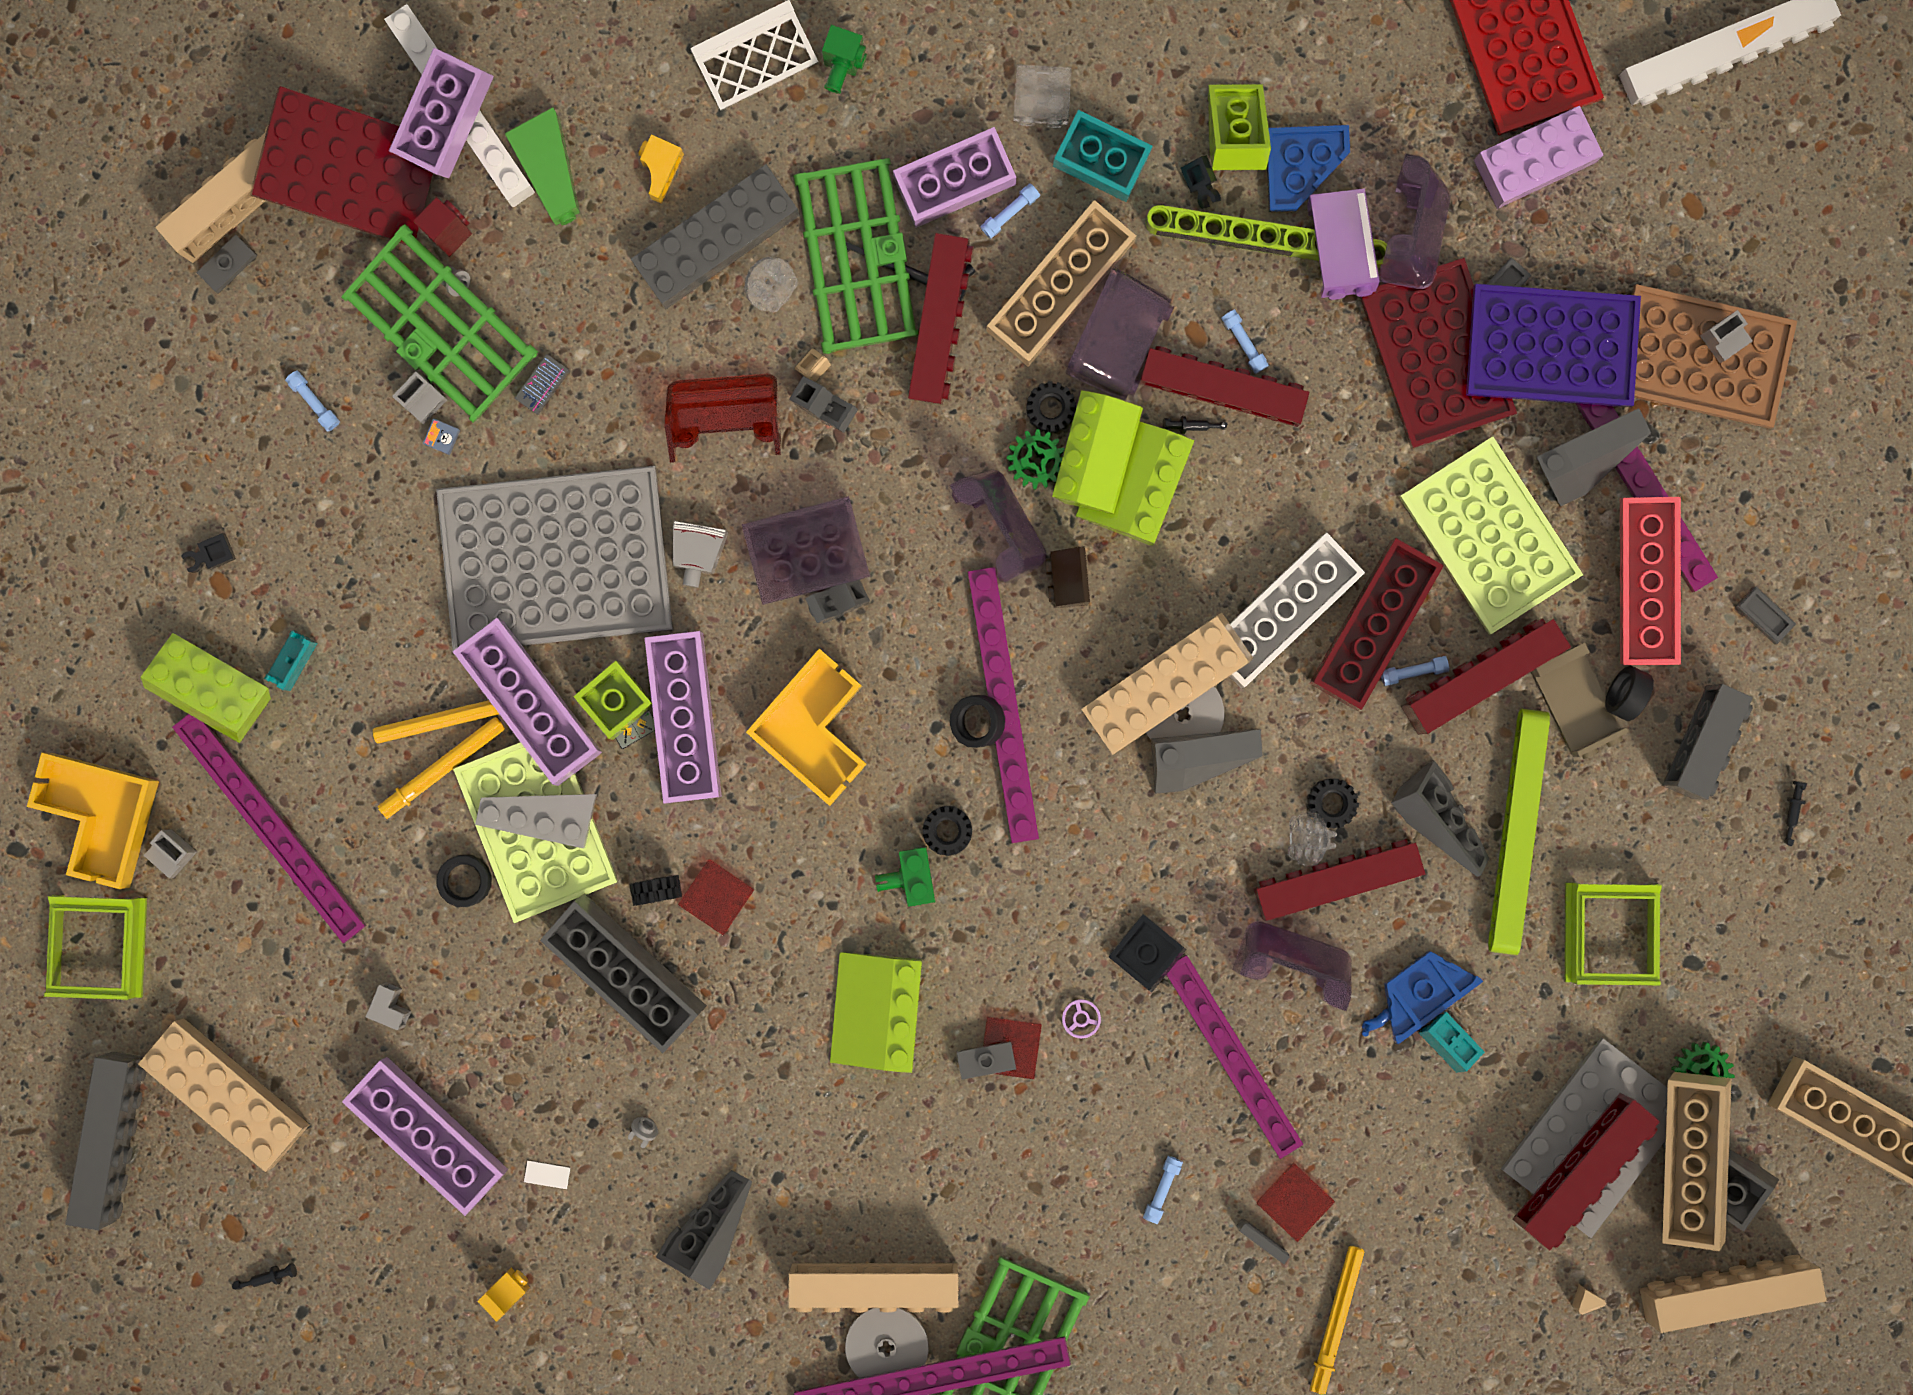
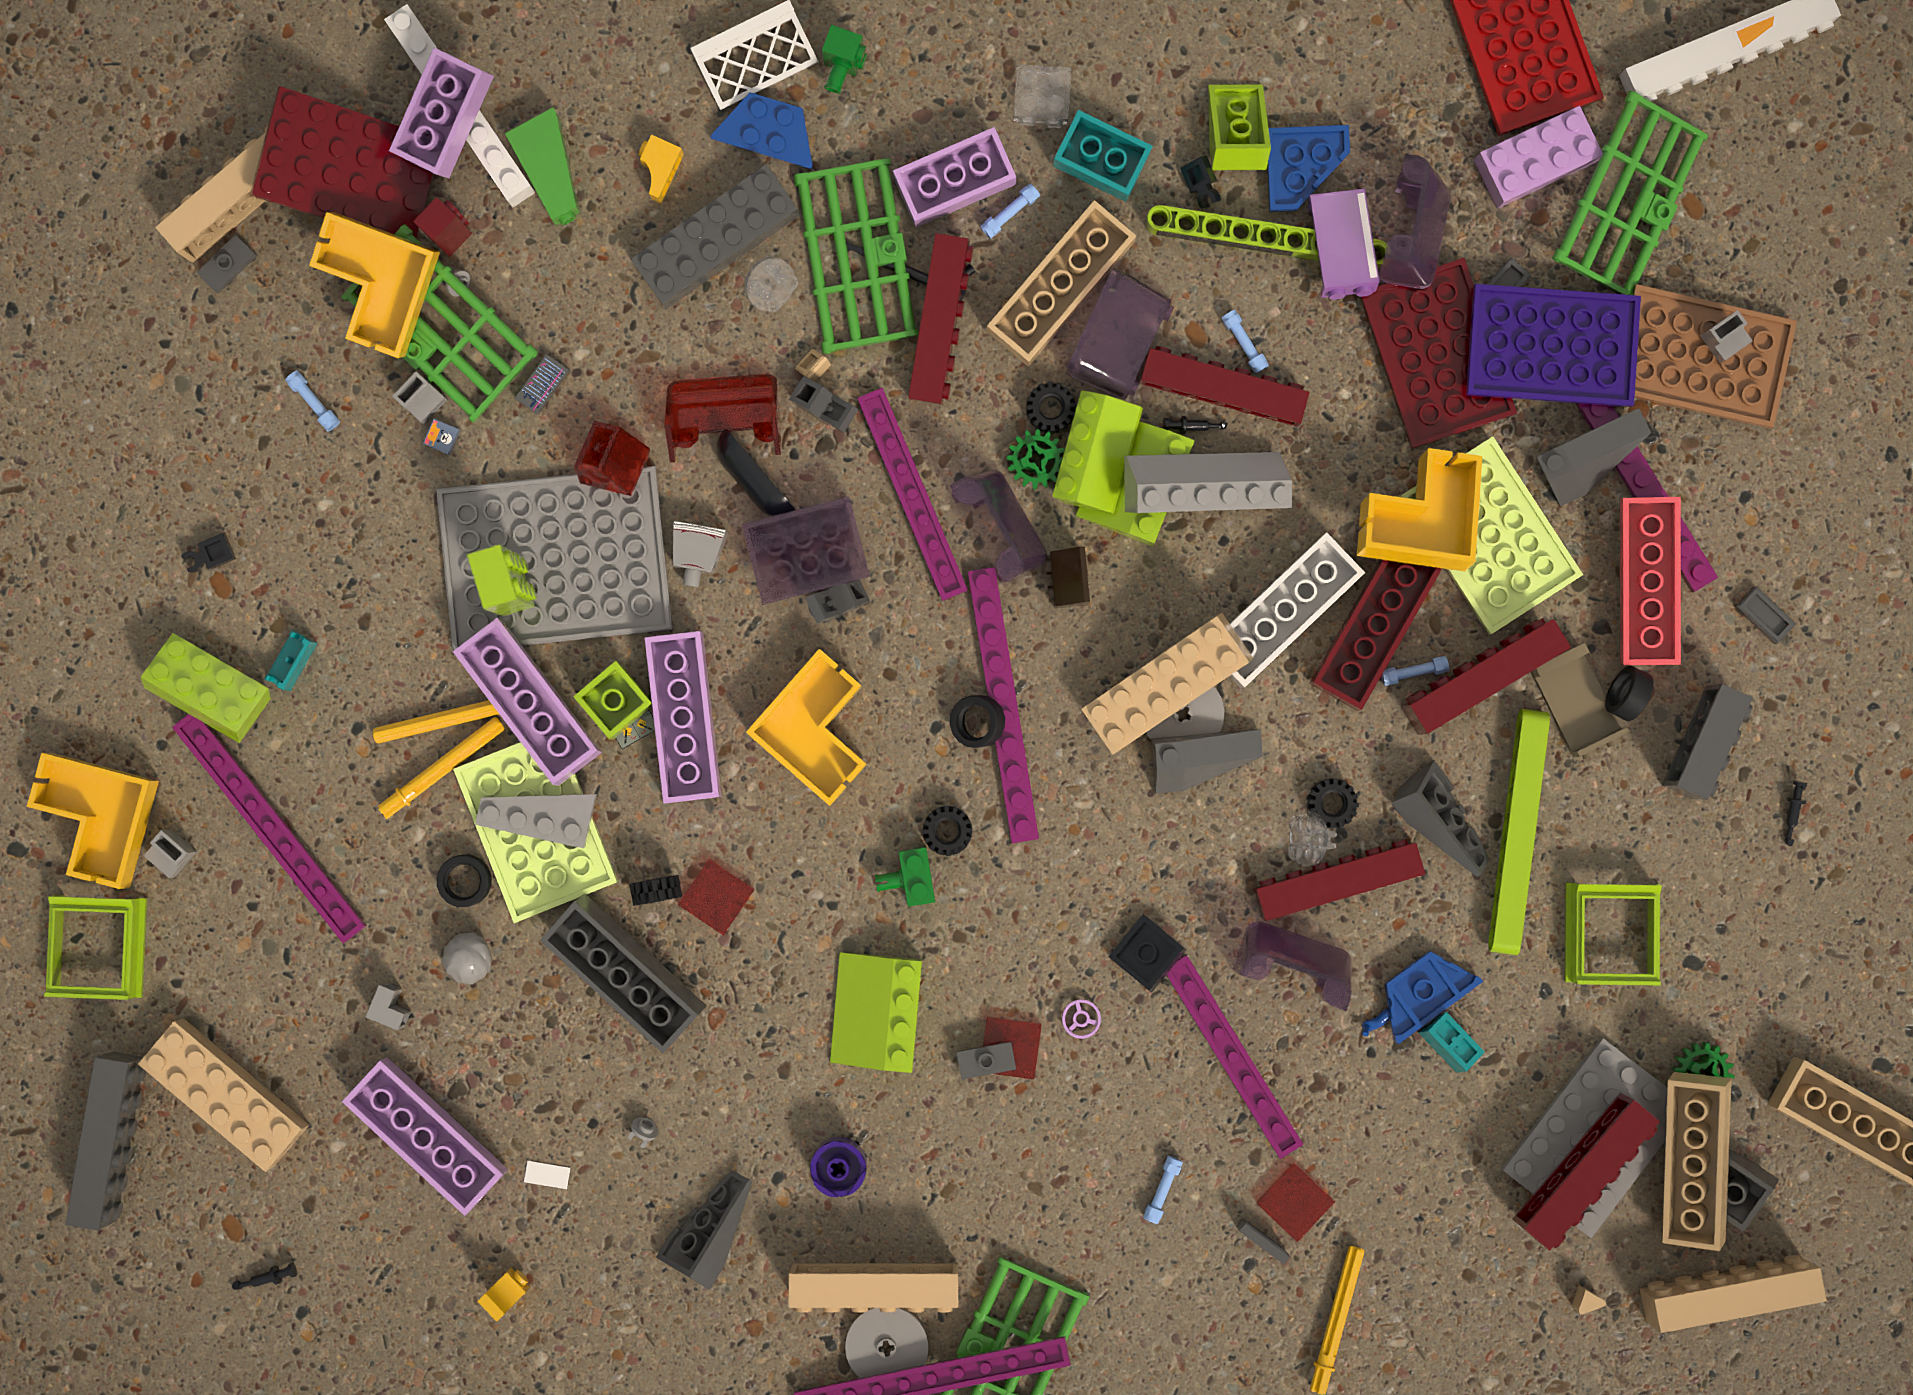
(392, 279): none -> yellow piece
(467, 958): none -> light grey hair
(502, 580): none -> lime brick
(611, 459): none -> clear red slope
(750, 476): none -> black brick
(767, 129): none -> blue wing
(841, 1182): none -> dark purple brick
(912, 494): none -> magenta plate
(1206, 482): none -> light grey slope
(1434, 527): none -> yellow piece
(1649, 205): none -> bright green door

